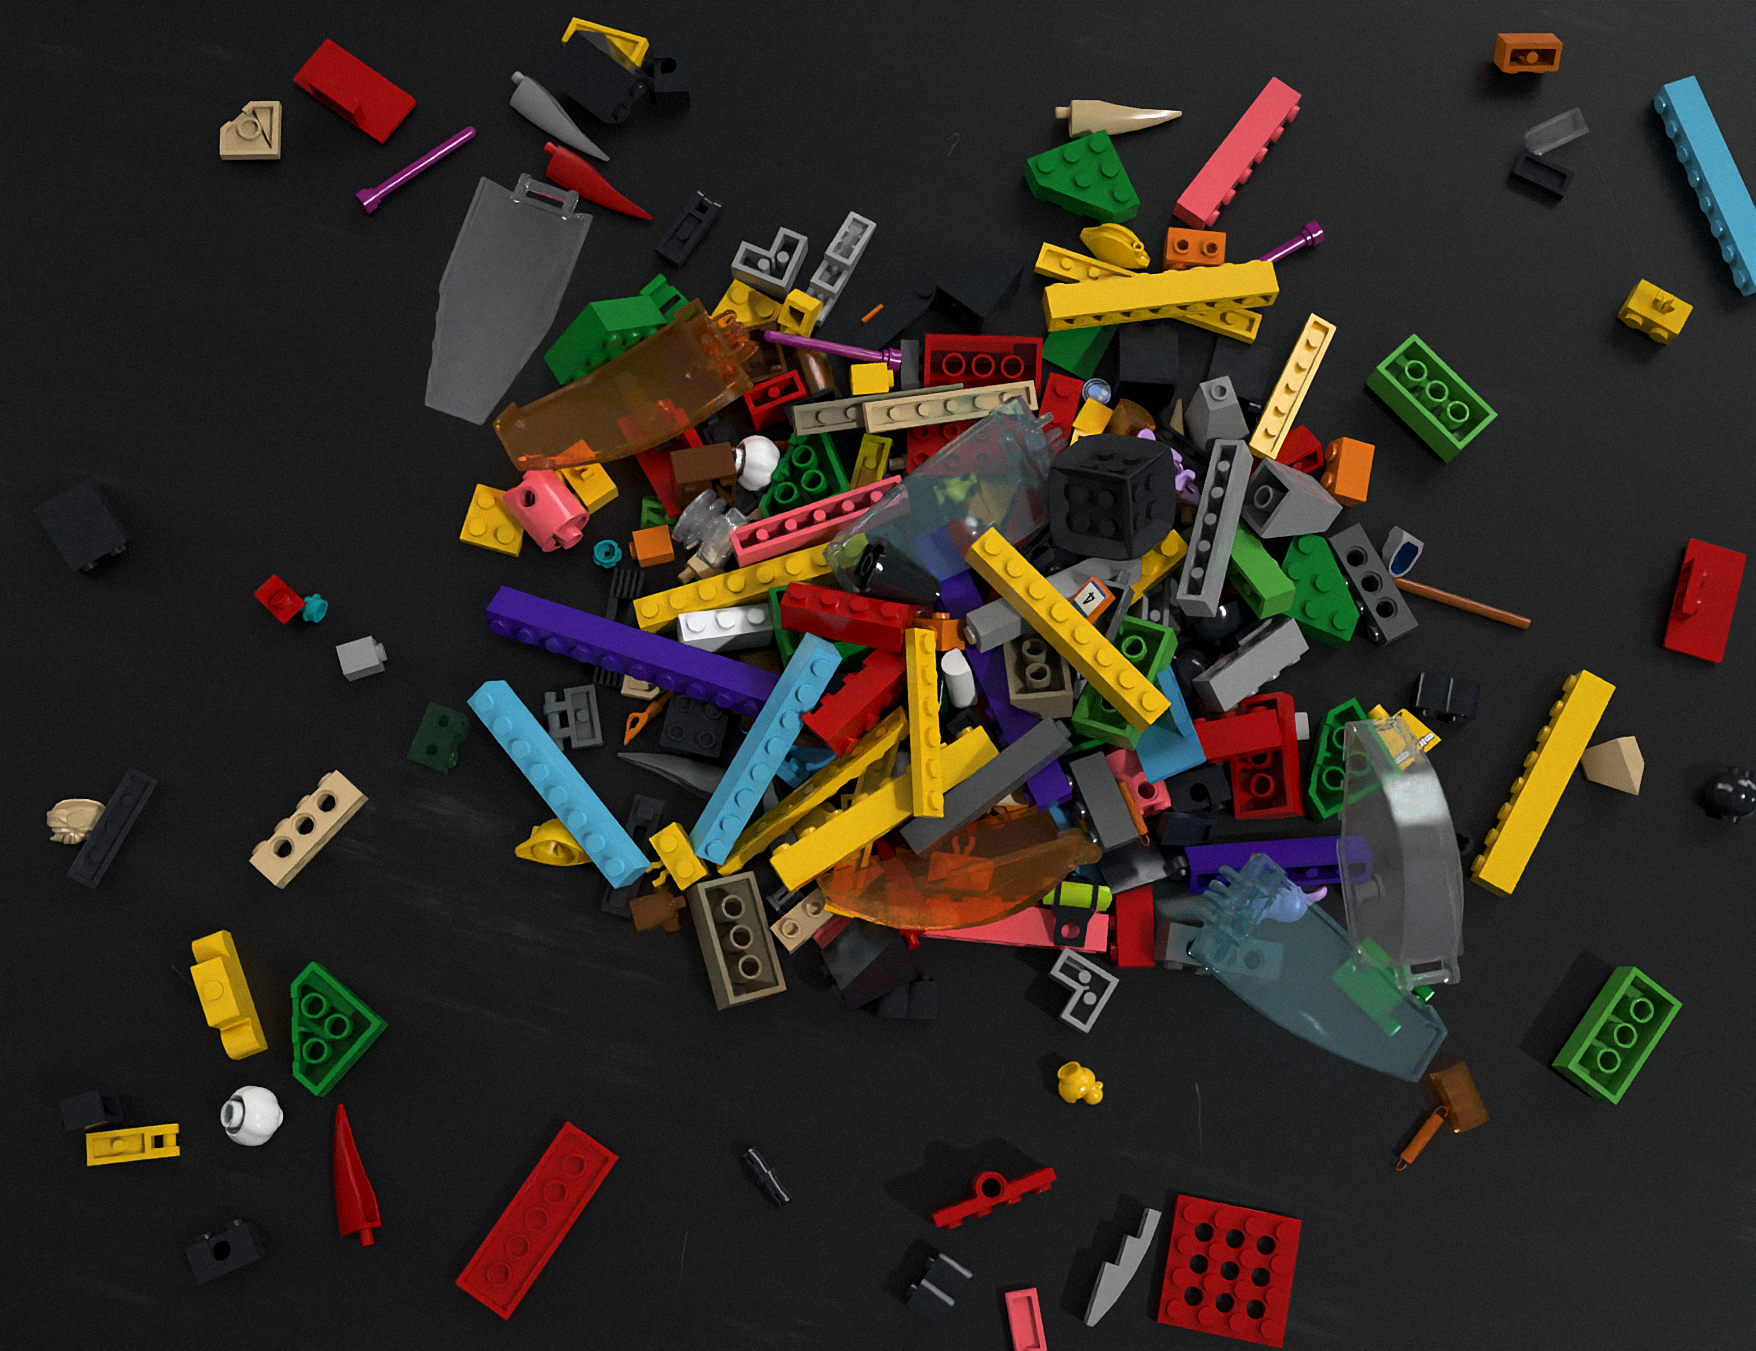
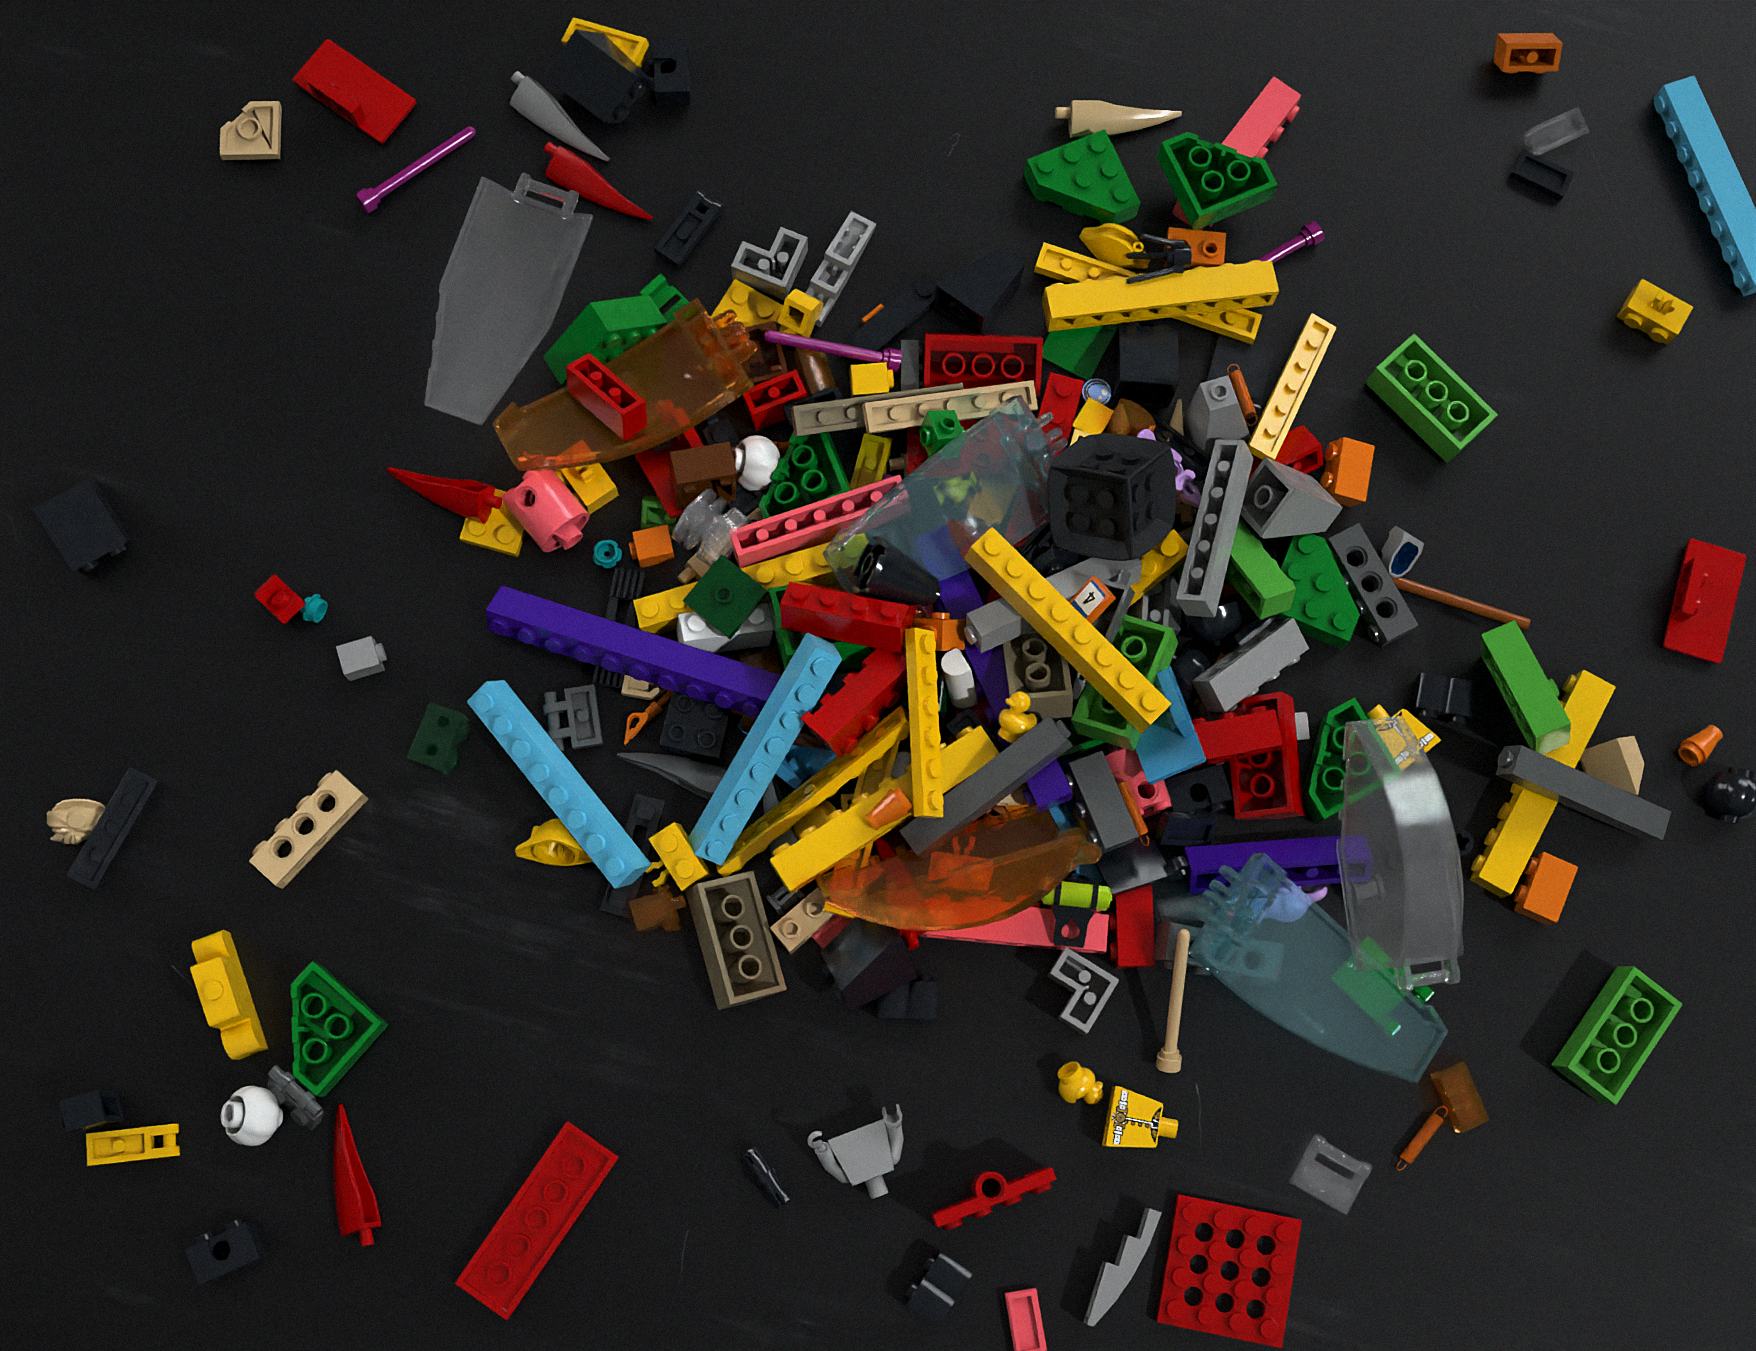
(300, 1103): none -> dark grey plate
(461, 496): none -> red piece
(606, 396): none -> red brick
(725, 596): none -> dark green plate
(863, 1153): none -> light grey torso
(889, 808): none -> orange cone
(939, 430): none -> green brick
(1013, 720): none -> yellow animal
(1135, 1121): none -> yellow torso
(1169, 1058): none -> tan piece
(1176, 257): none -> black plant
(1213, 179): none -> green brick
(1242, 394): none -> orange piece
(1325, 1183): none -> clear plate
(1525, 688): none -> bright green brick
(1544, 888): none -> orange brick
(1582, 792): none -> dark grey brick
(1698, 747): none -> orange cone

